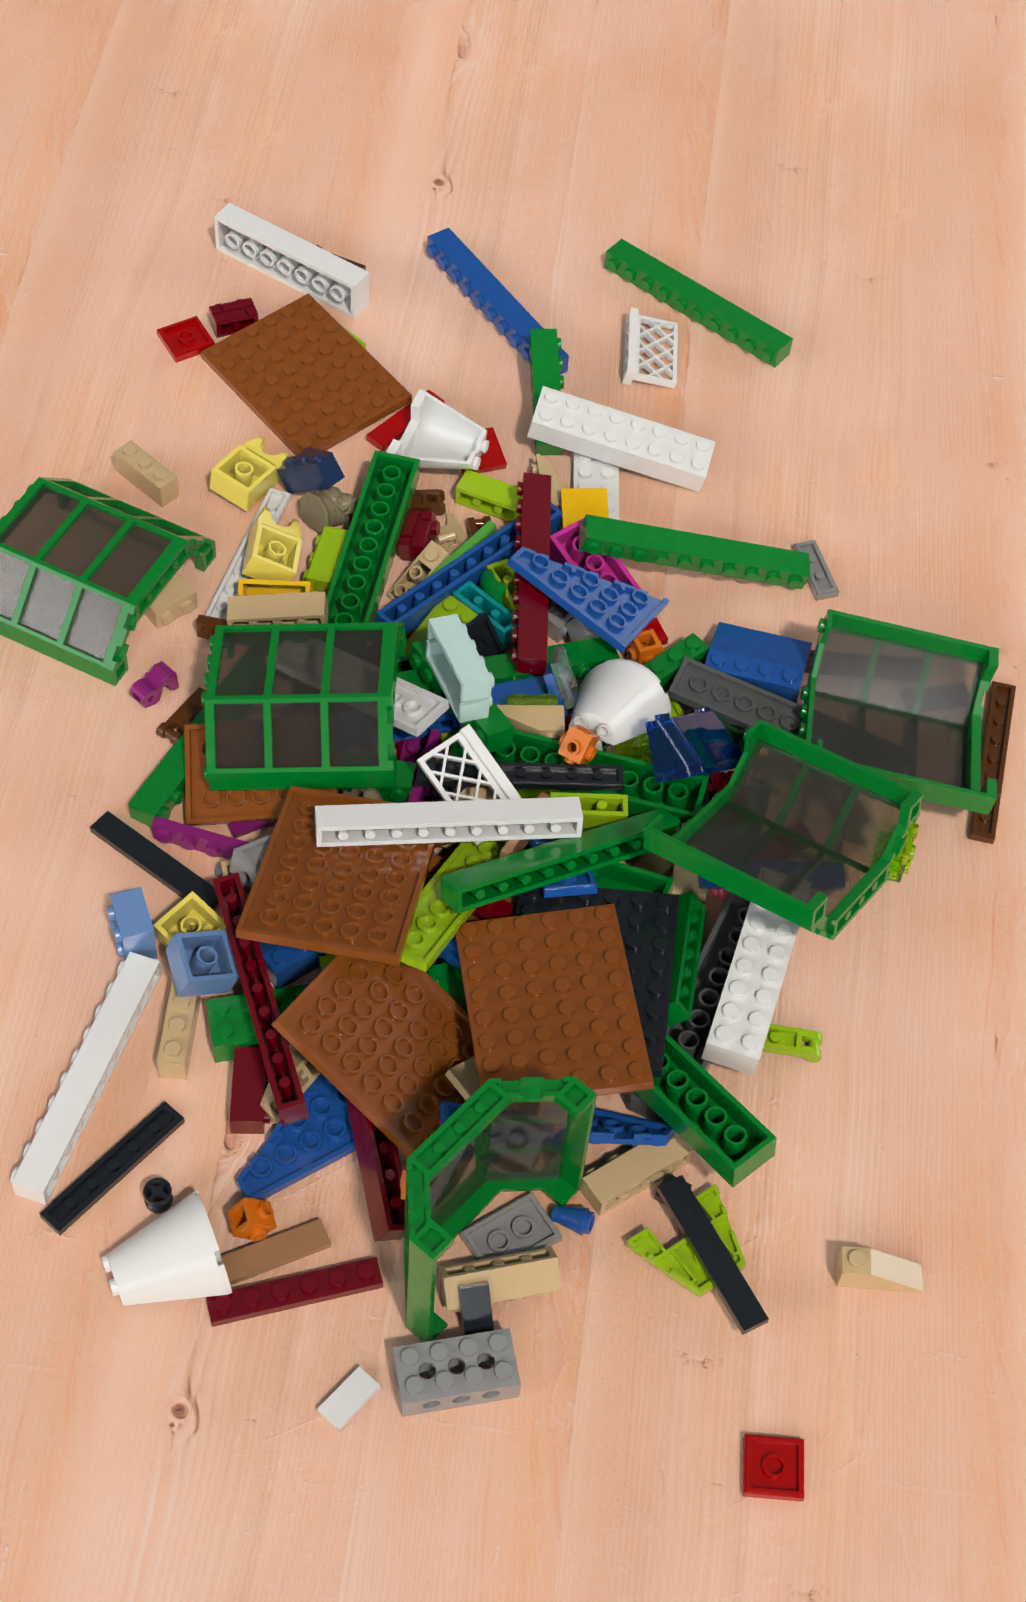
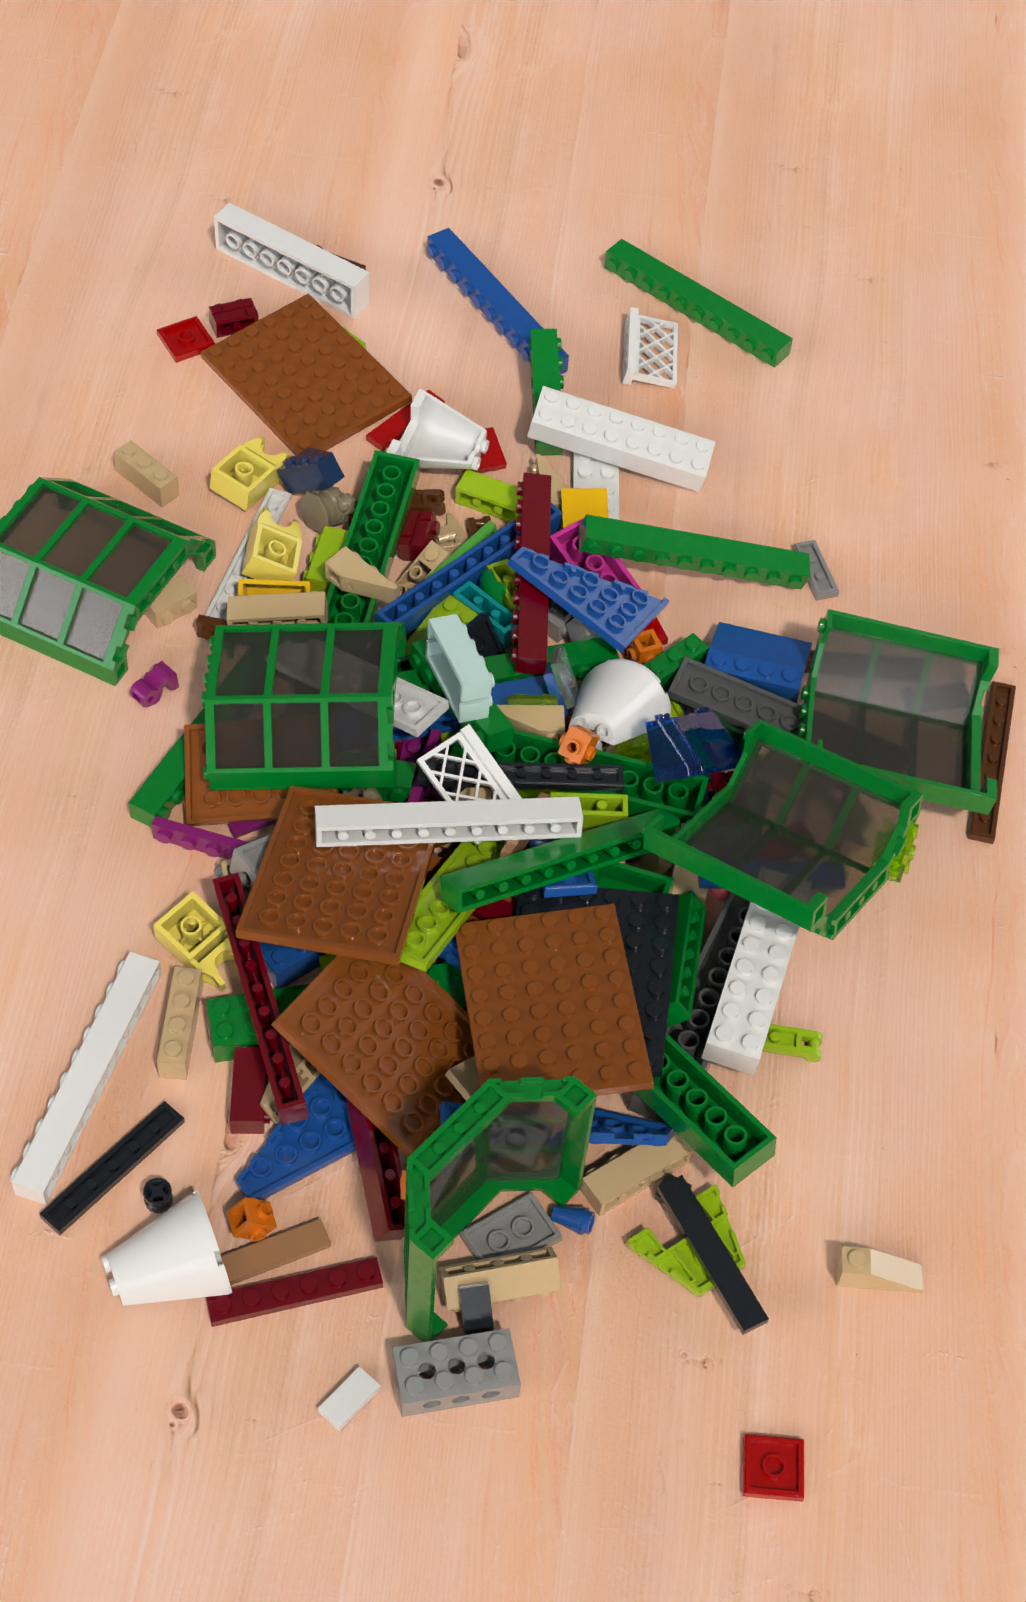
(131, 924): medium blue brick -> none
(152, 859): black tile -> none
(183, 716): reddish brown plate -> none
(202, 963): medium blue brick -> none
(356, 576): none -> tan slope

